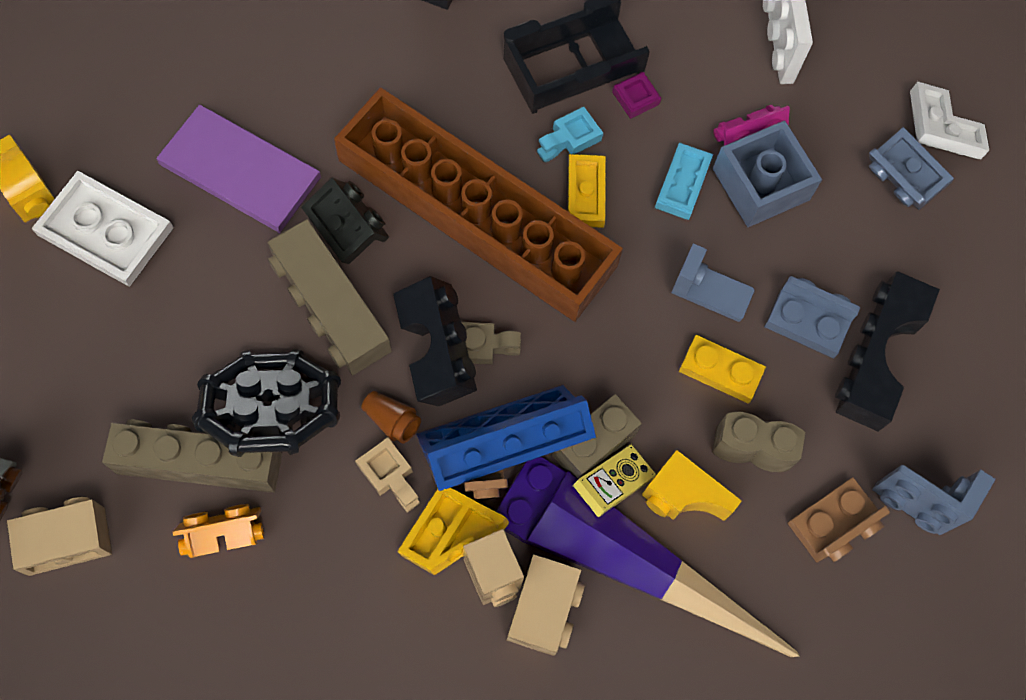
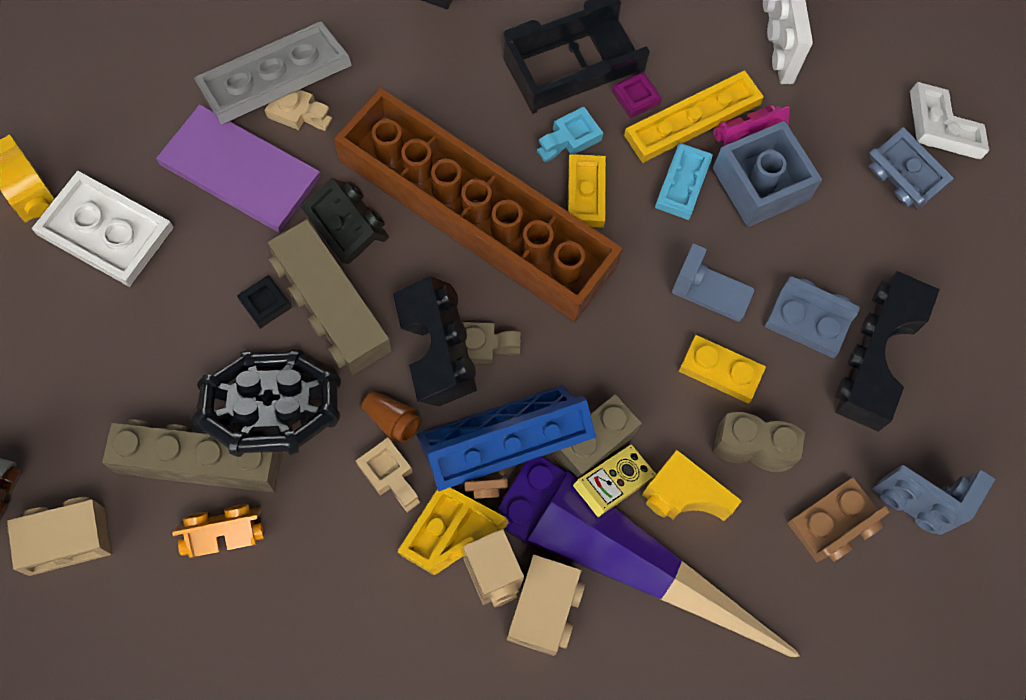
(264, 301): none -> black tile
(272, 72): none -> light grey tile
(299, 108): none -> tan plate
(693, 116): none -> yellow plate

